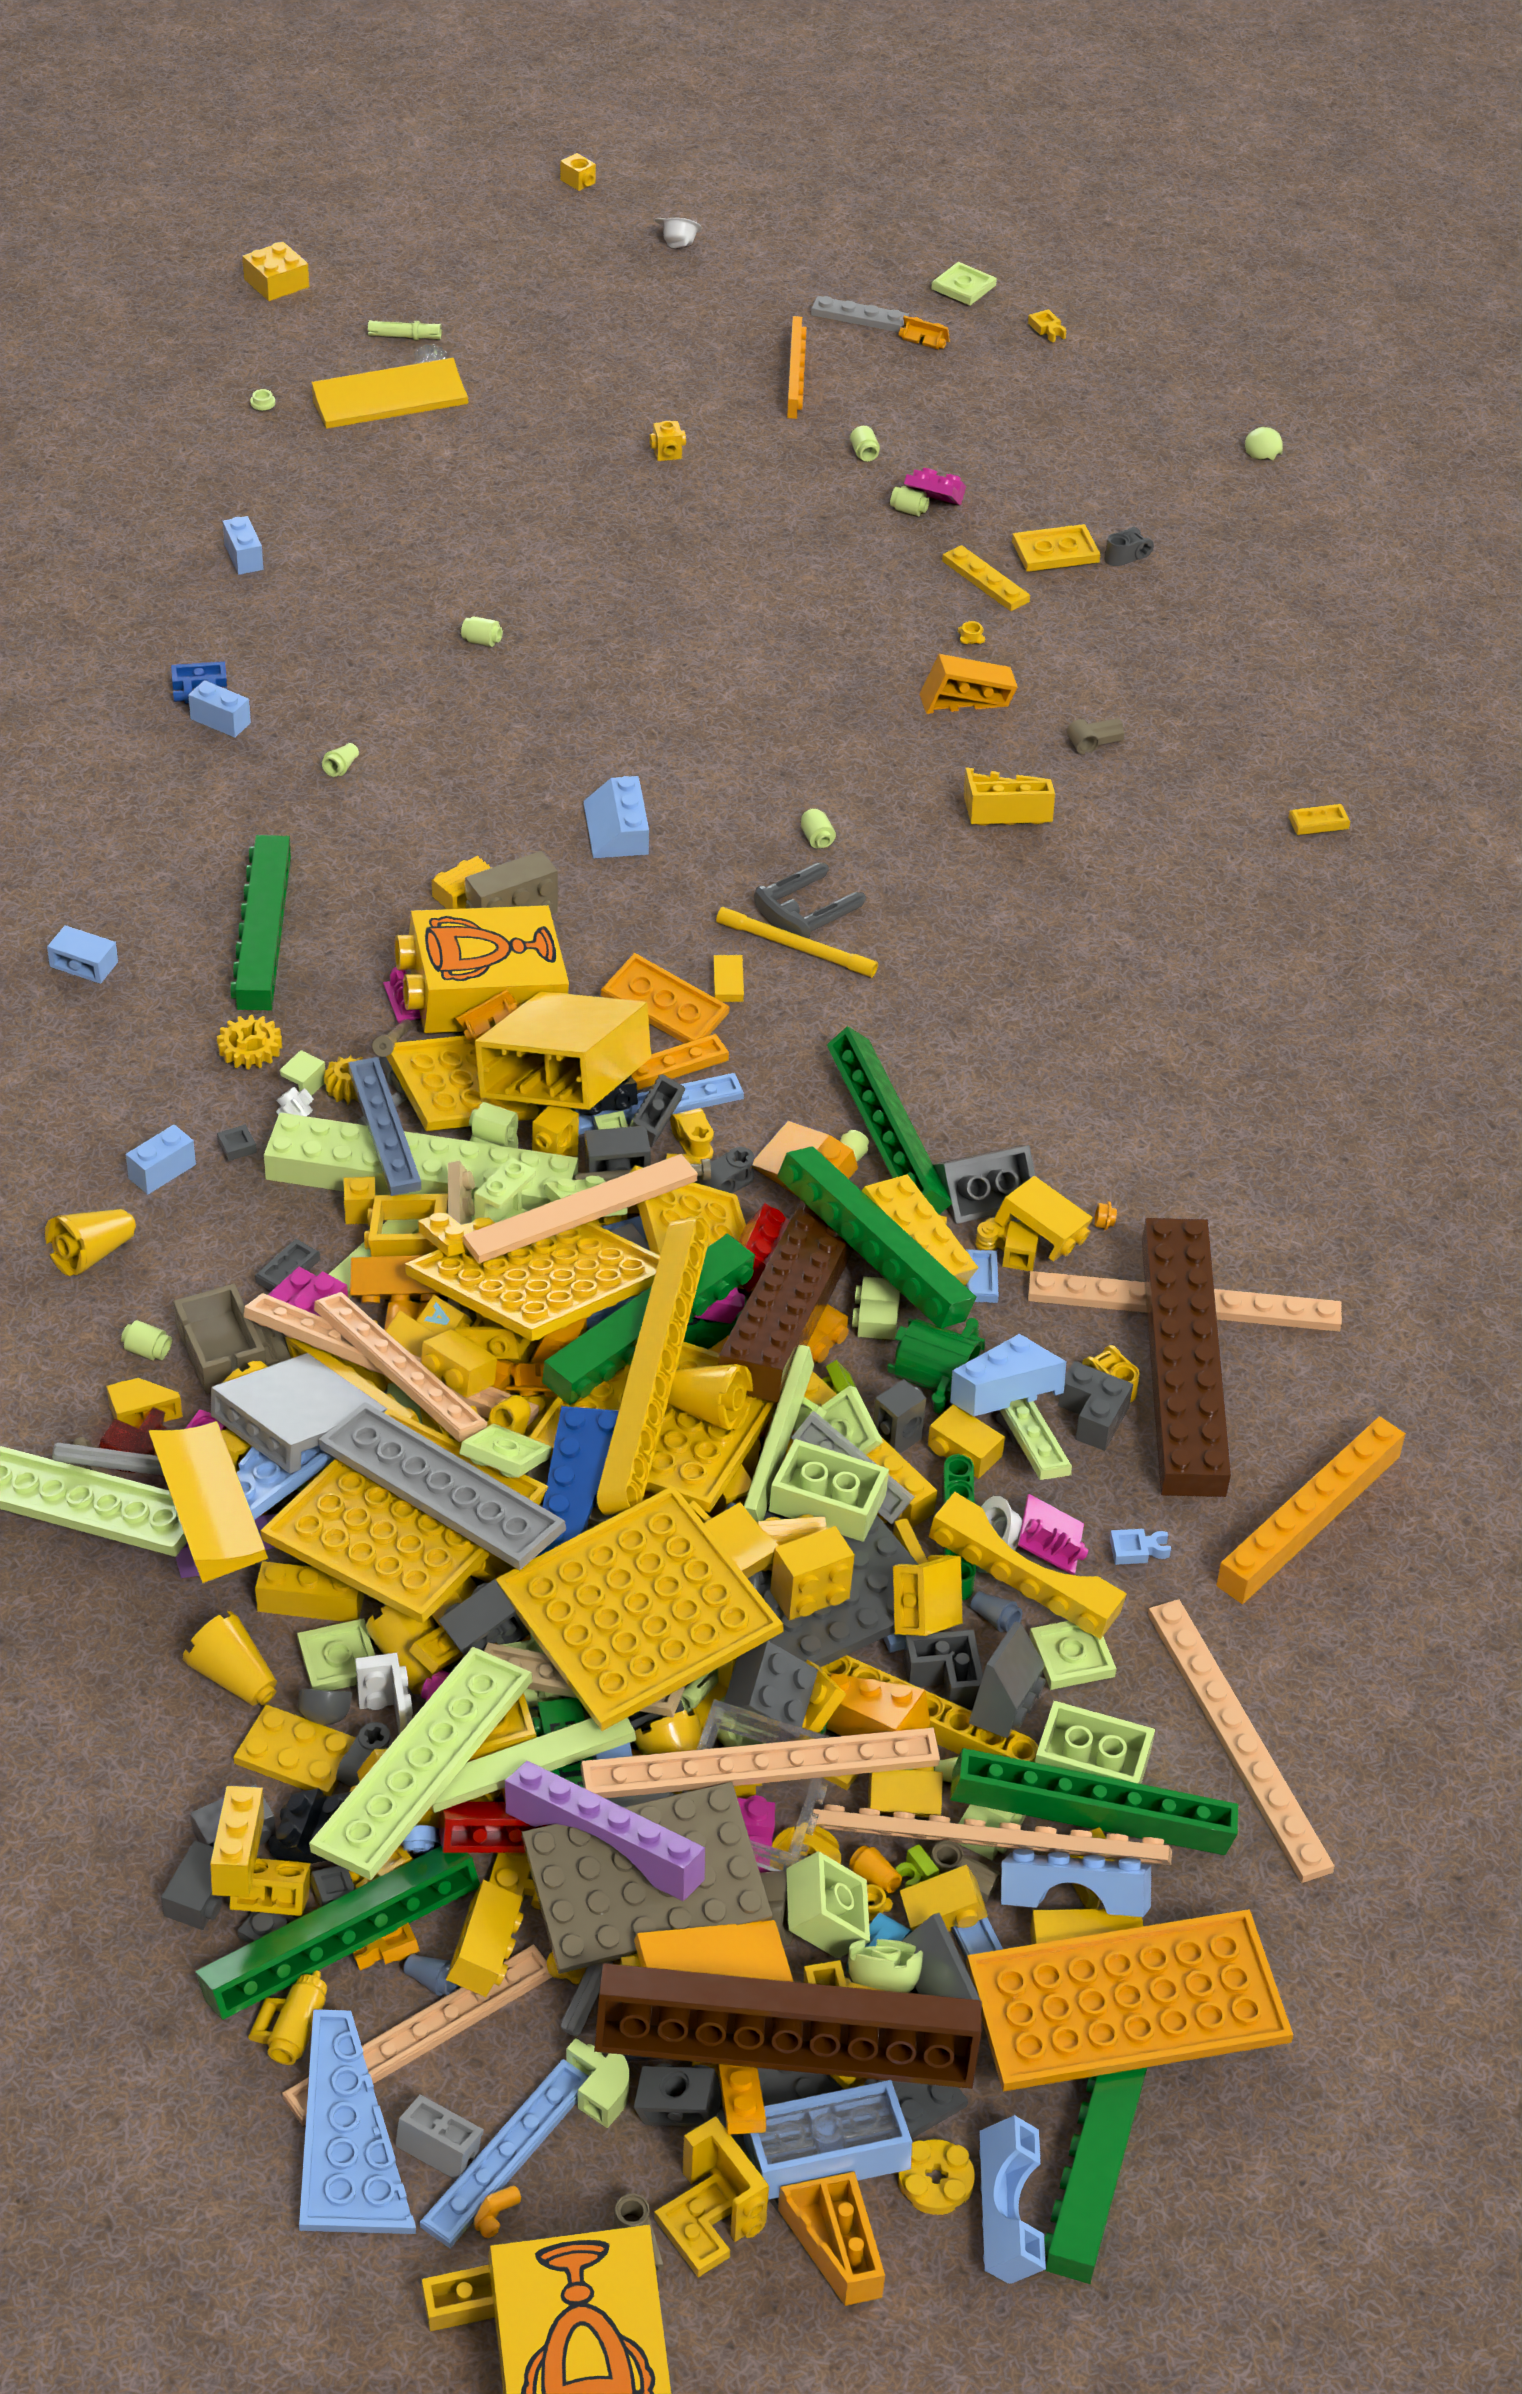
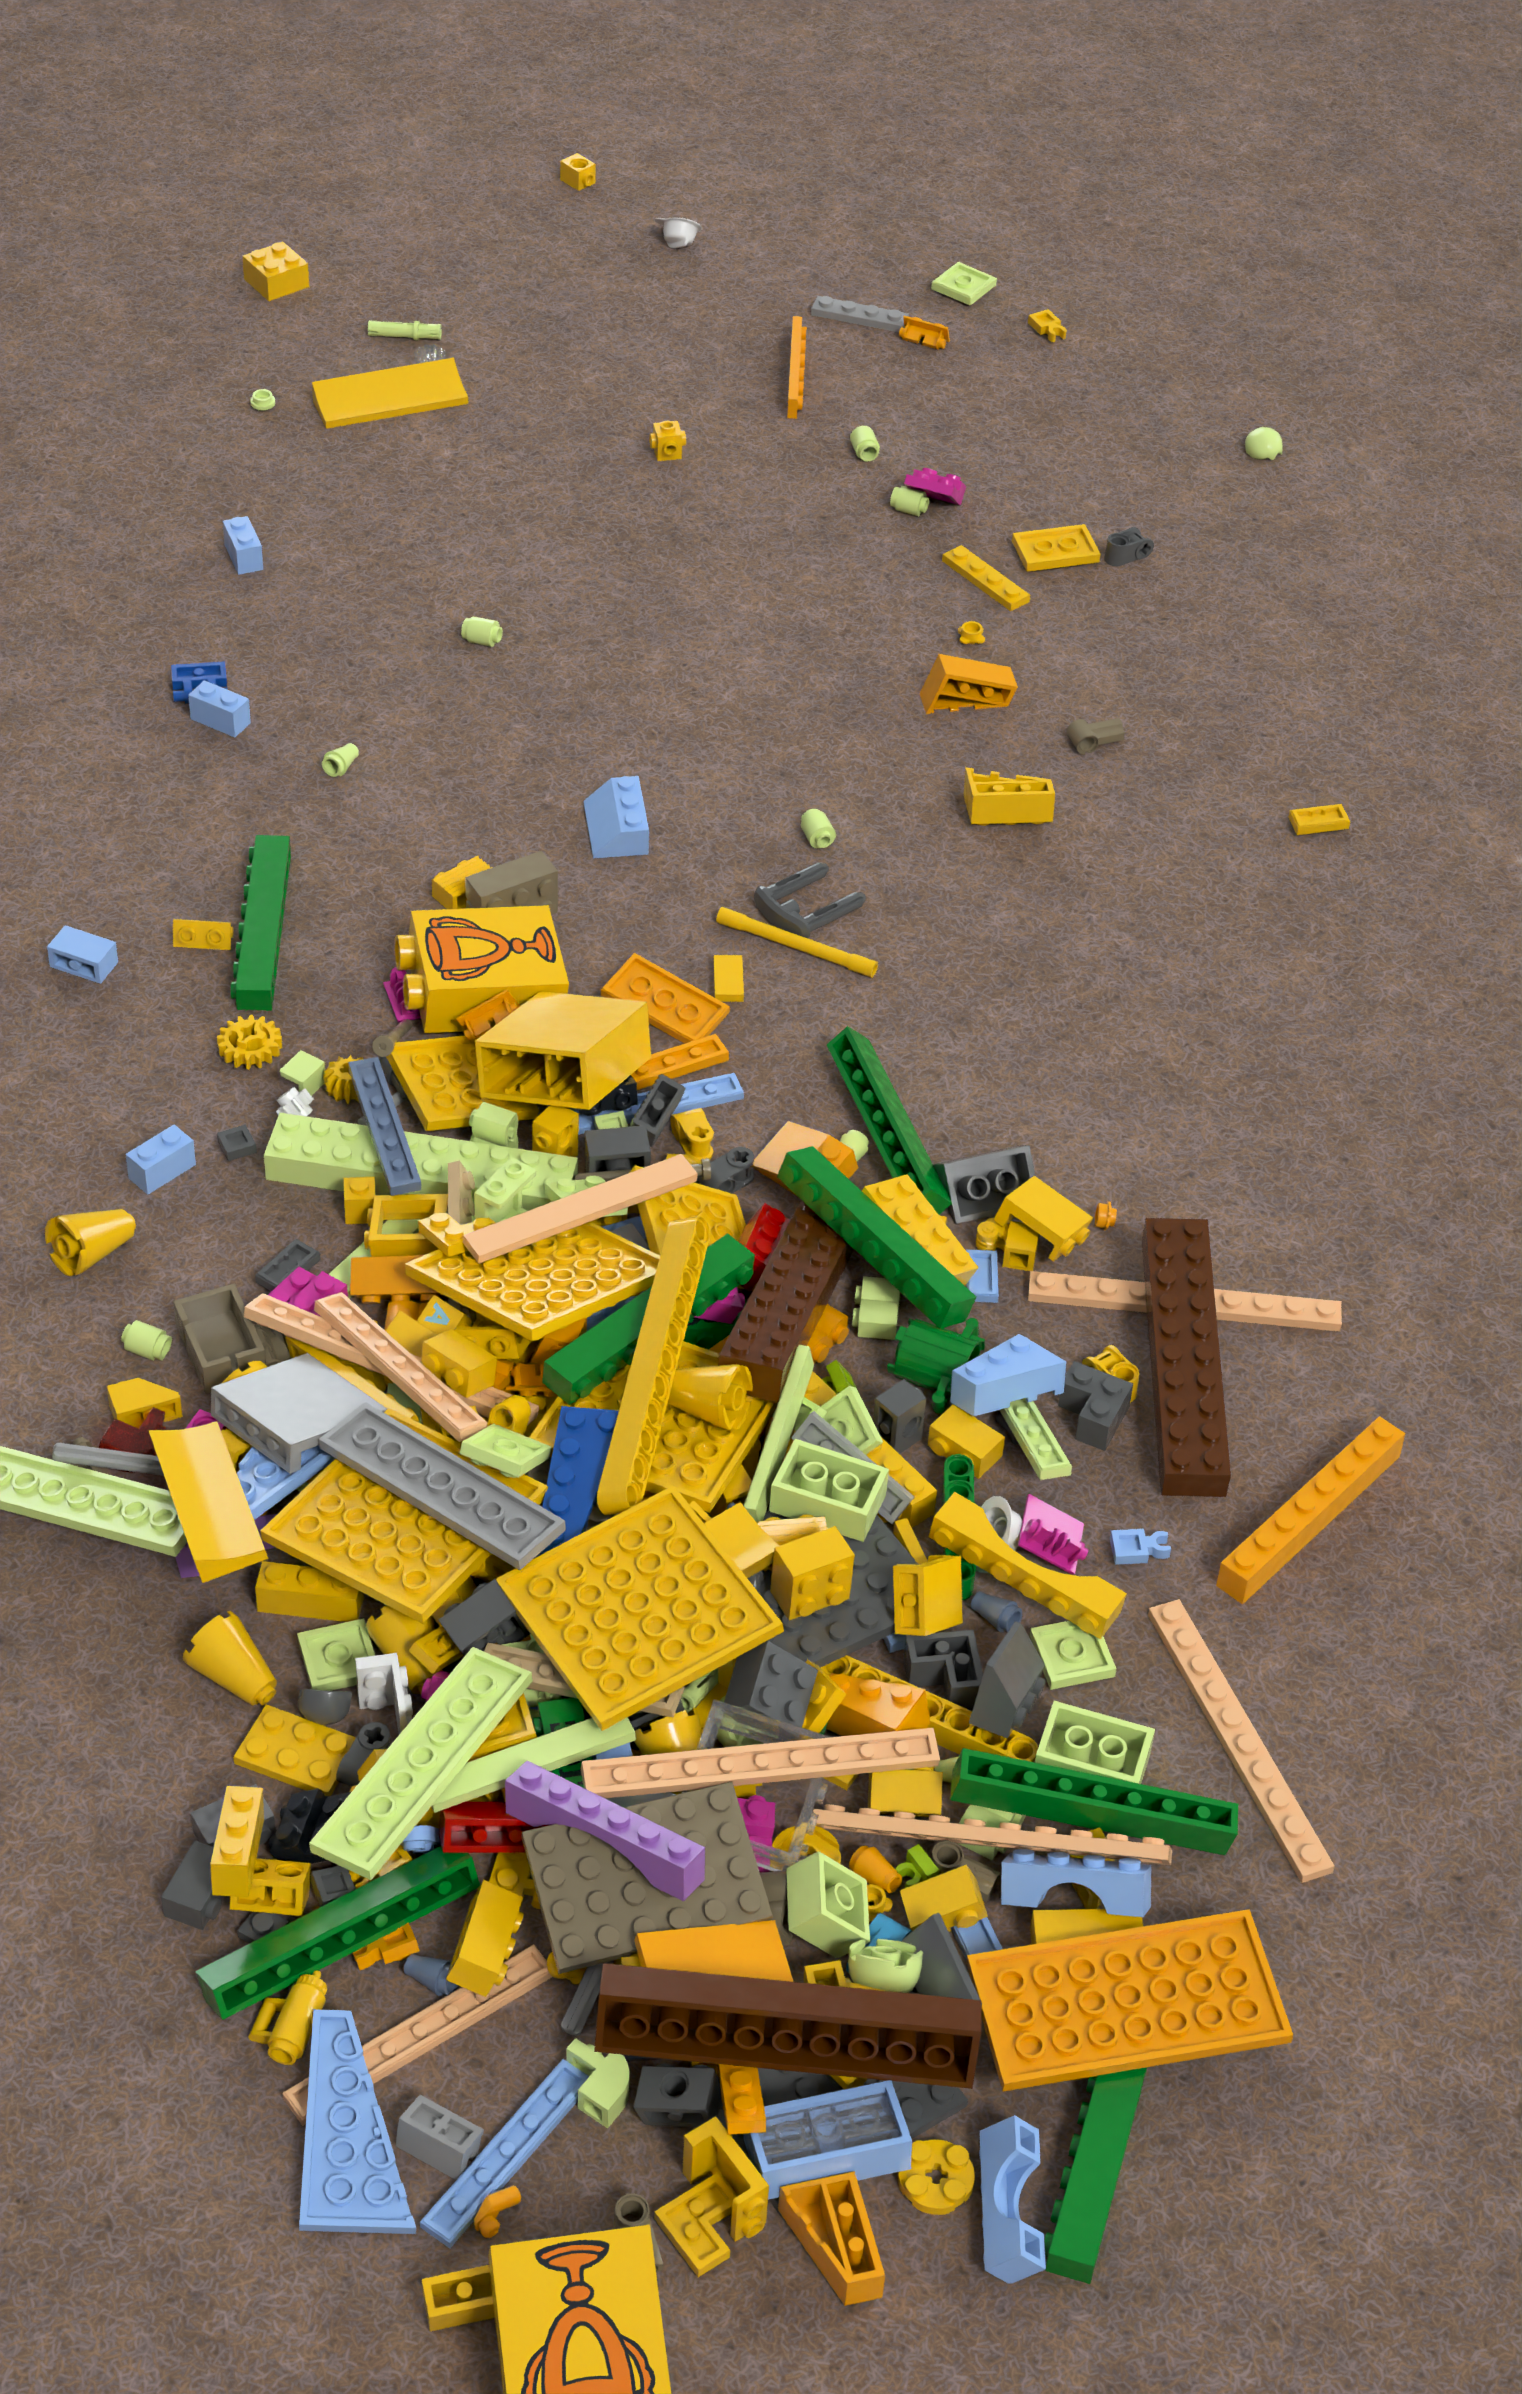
(202, 934): none -> yellow hinge

